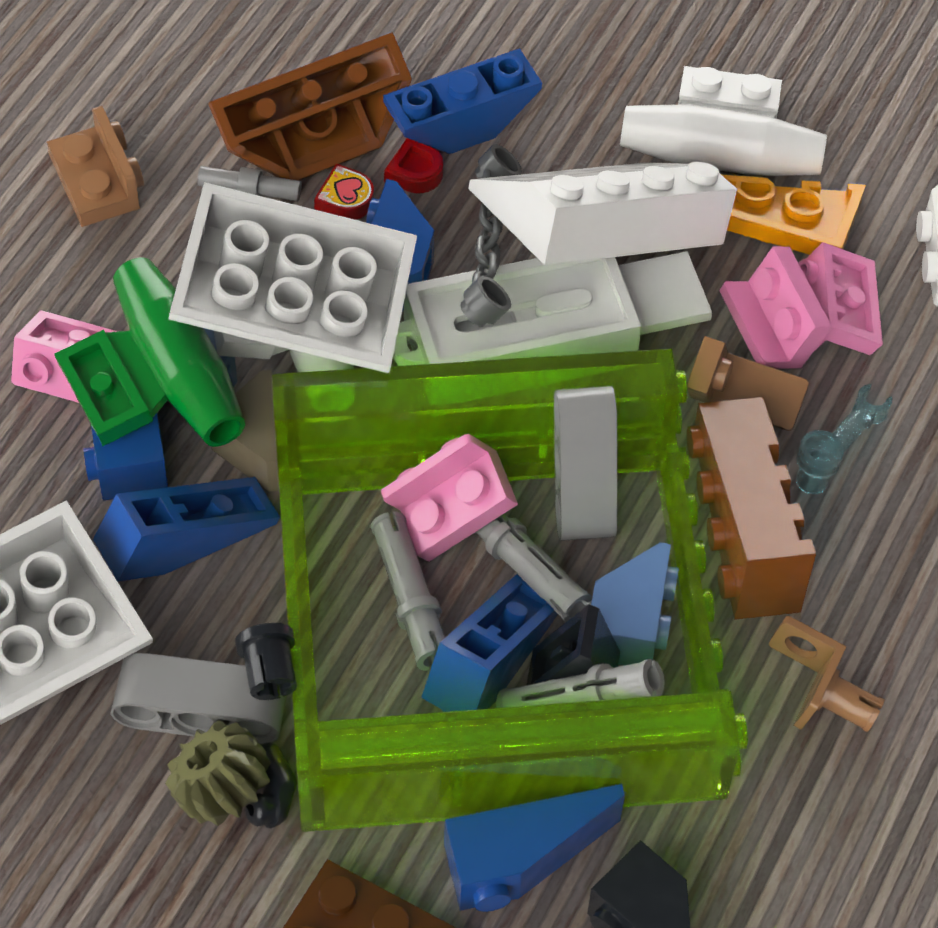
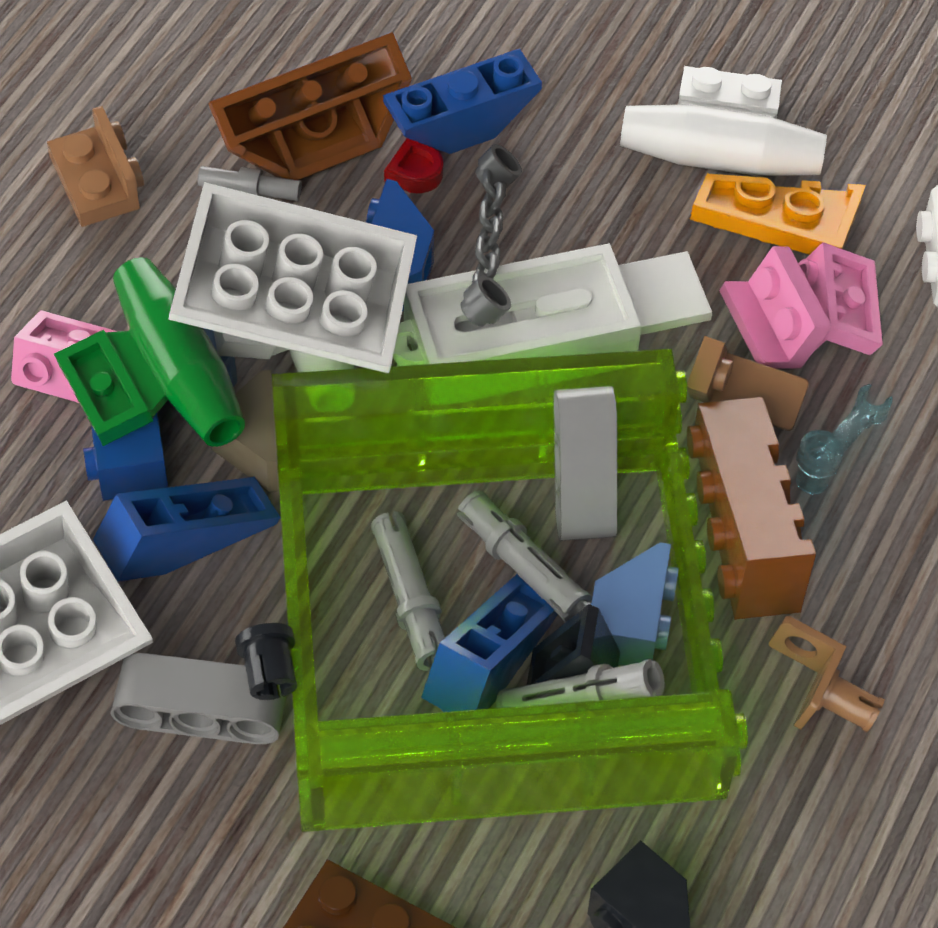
(218, 773): olive gear -> none
(277, 794): black arm -> none
(345, 193): tile -> none
(451, 495): bright pink bracket -> none
(514, 848): blue slope -> none
(611, 209): white slope -> none

